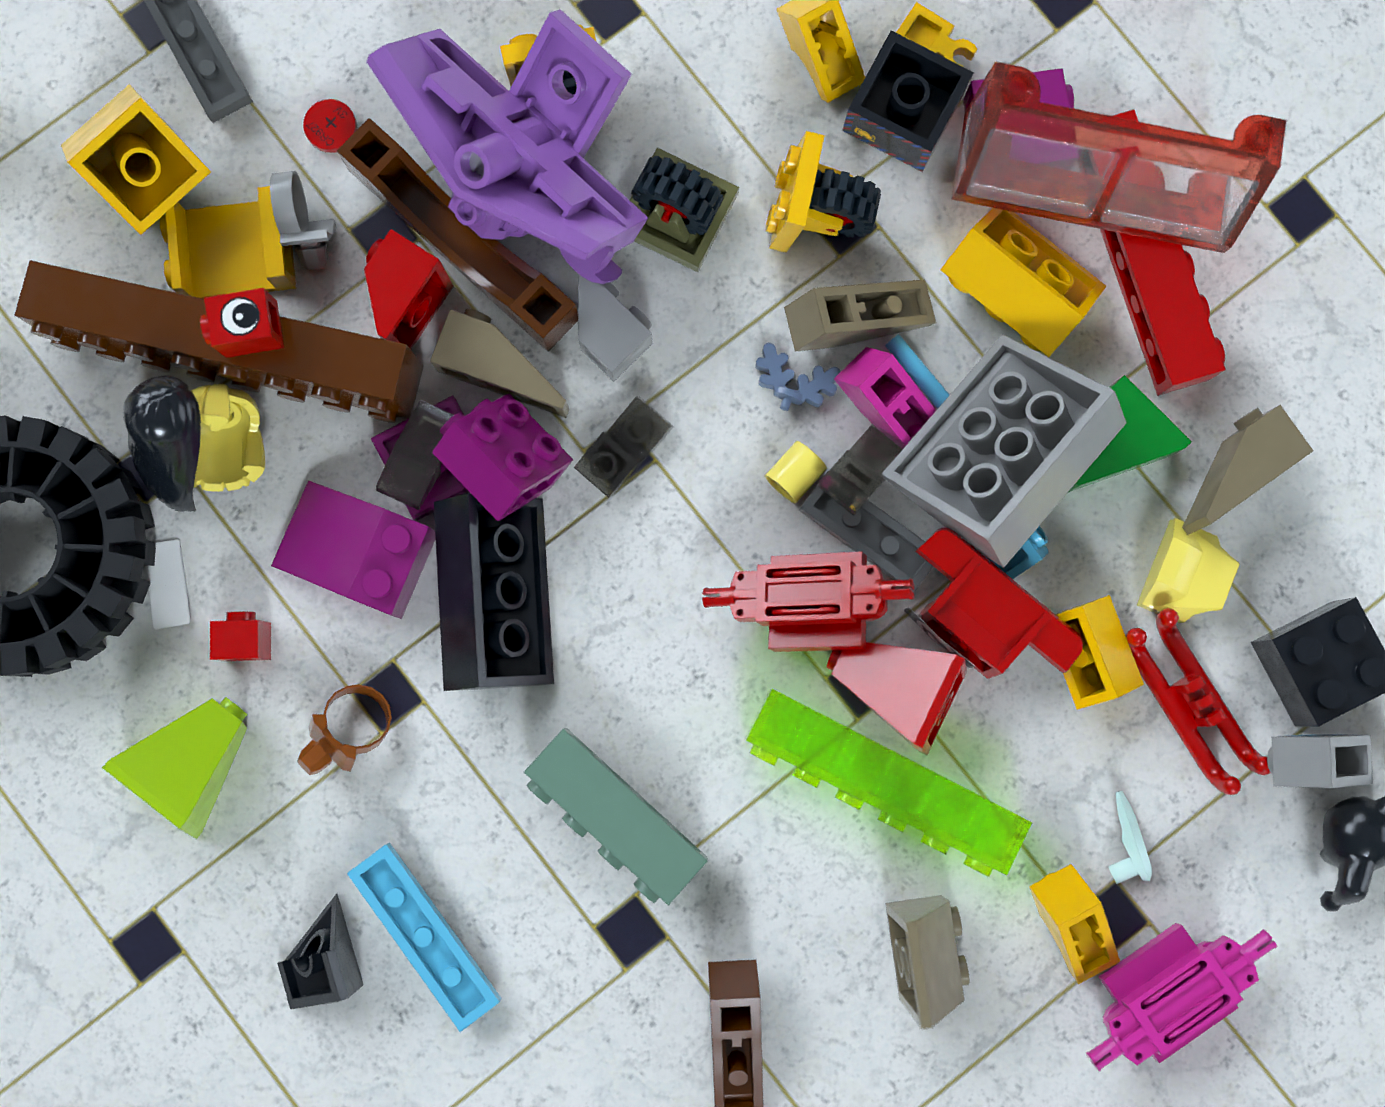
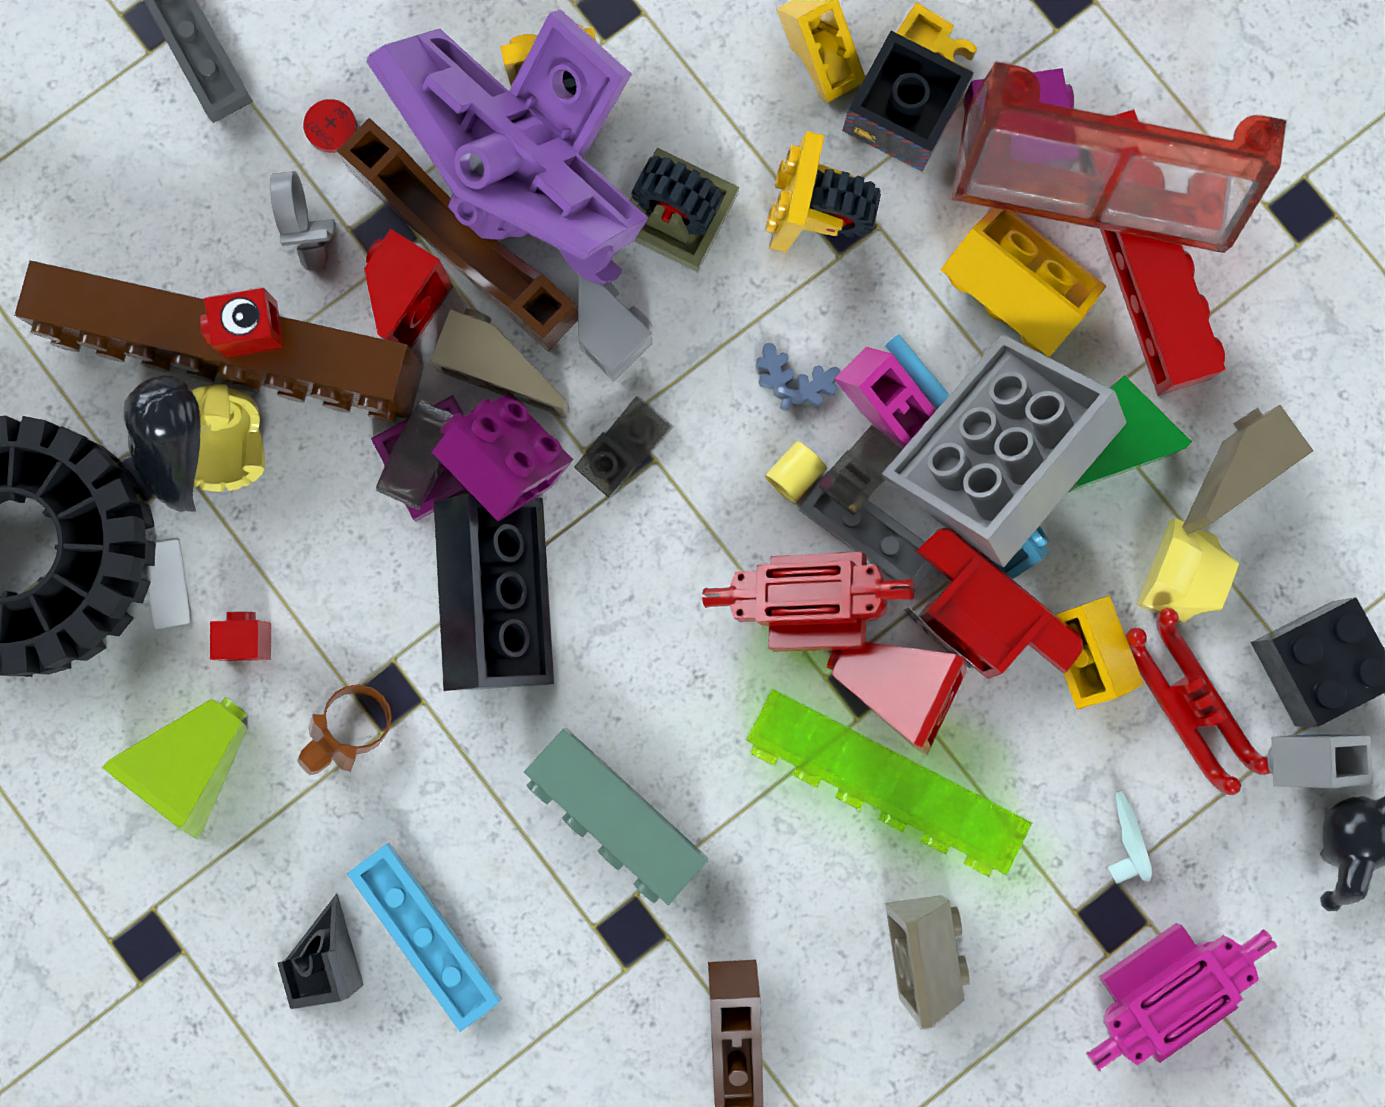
(134, 159): yellow slope -> none
(226, 249): yellow panel -> none
(355, 549): magenta slope -> none
(857, 313): dark tan slope -> none
(1075, 922): yellow arch -> none

